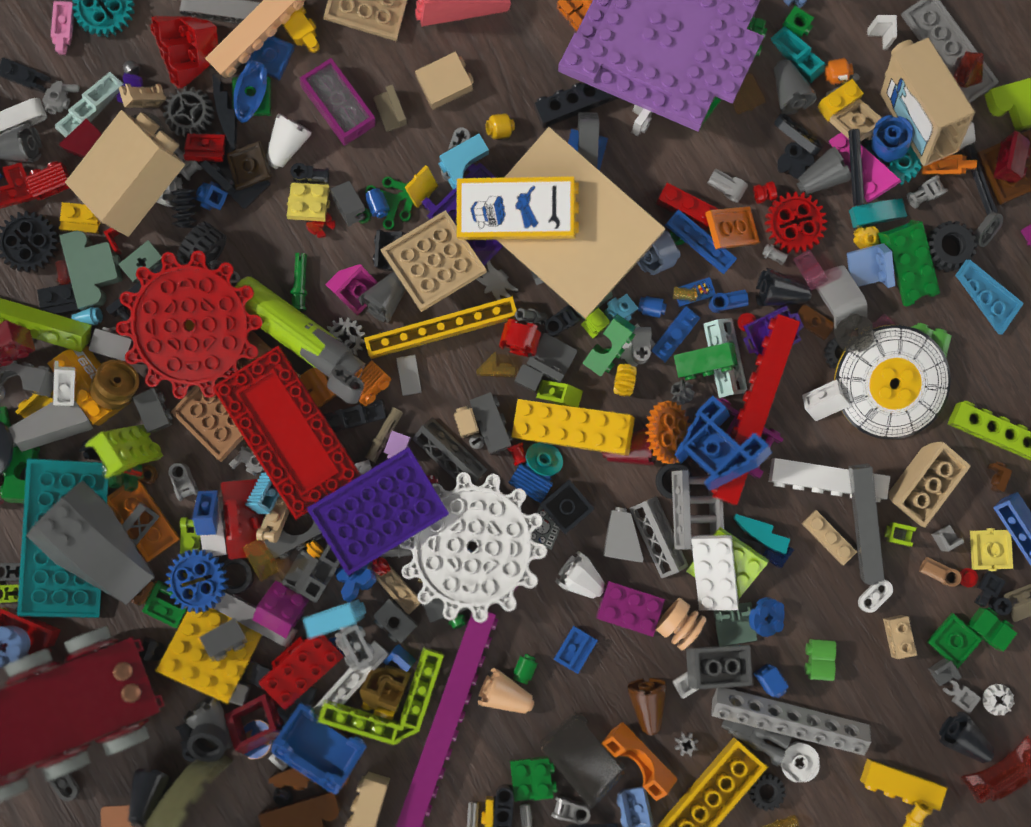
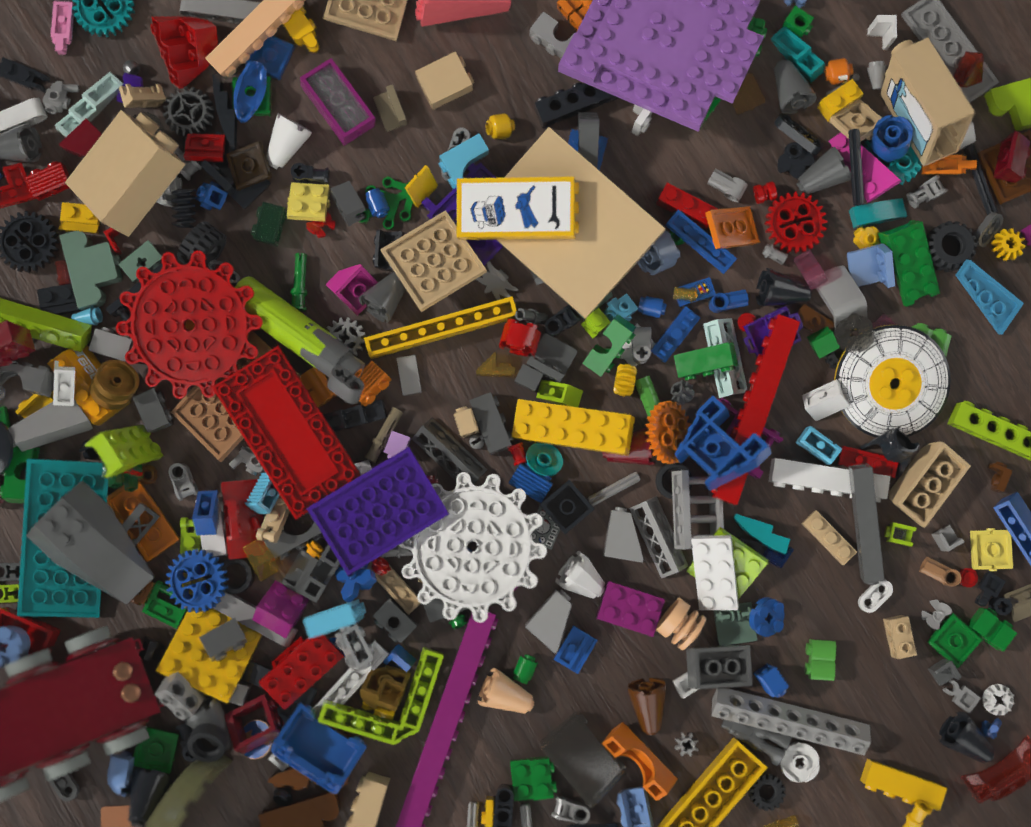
(120, 773): none -> medium blue brick
(157, 751): none -> green plate
(179, 696): none -> light grey brick
(269, 224): none -> clear green brick
(543, 33): none -> light grey arch
(551, 619): none -> light grey slope
(613, 489): none -> light grey axle
(647, 393): none -> bright green axle
(818, 445): none -> medium azure brick
(823, 342): none -> green panel
(877, 74): none -> light grey cone
(880, 465): none -> red plate
(895, 447): none -> black helmet
(941, 611): none -> light grey piece
(990, 730): none -> blue plate
(1013, 240): none -> yellow gear

